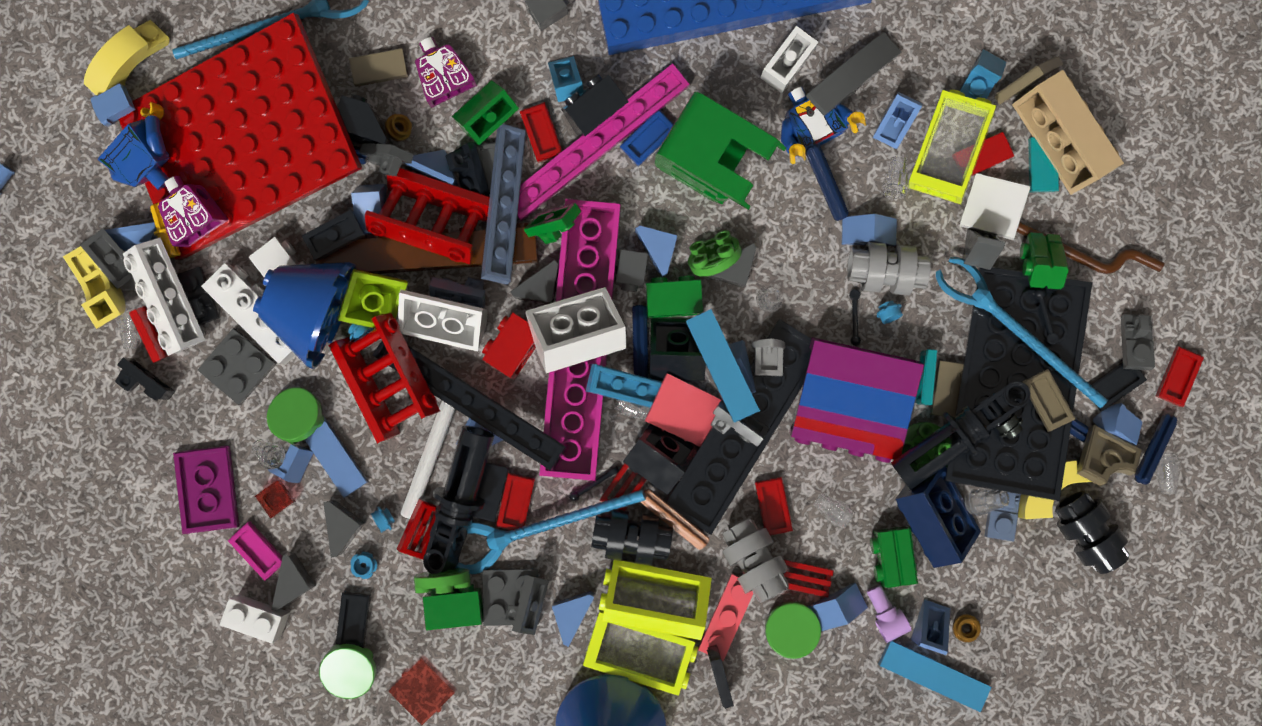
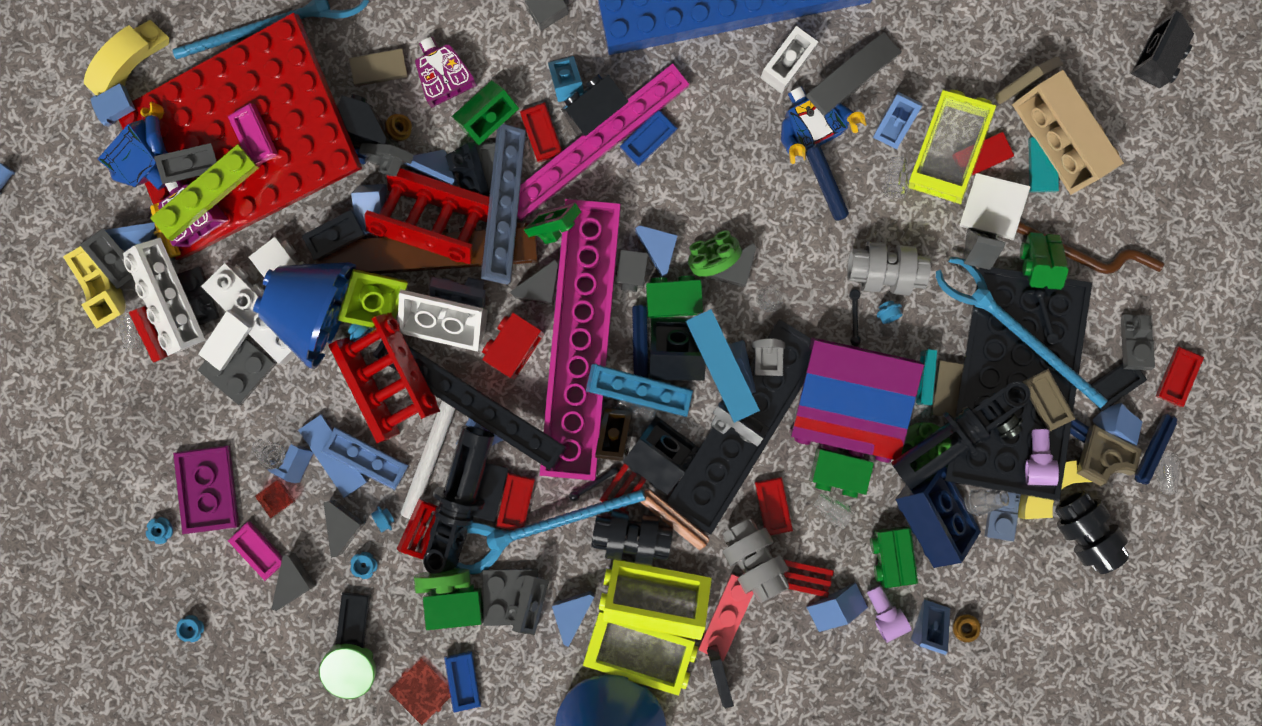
(135, 374): black hinge -> none
(166, 530): none -> dark azure plate
(185, 163): none -> dark grey hinge
(186, 635): none -> dark azure plate
(204, 193): none -> lime plate
(225, 340): none -> white tile
(253, 134): none -> dark pink tile
(254, 618): white brick -> none
(294, 415): bright green tile -> none
(364, 458): none -> medium blue tile
(462, 681): none -> blue tile
(576, 329): white slope -> none
(614, 435): none -> dark brown slope
(683, 410): coral window -> none
(707, 148): green piece -> none
(792, 630): bright green tile -> none
(841, 472): none -> green brick
(869, 228): medium blue slope -> none
(935, 675): dark azure tile -> none
(983, 75): dark azure slope -> none
(1041, 467): none -> lavender pin
(1164, 51): none -> black slope

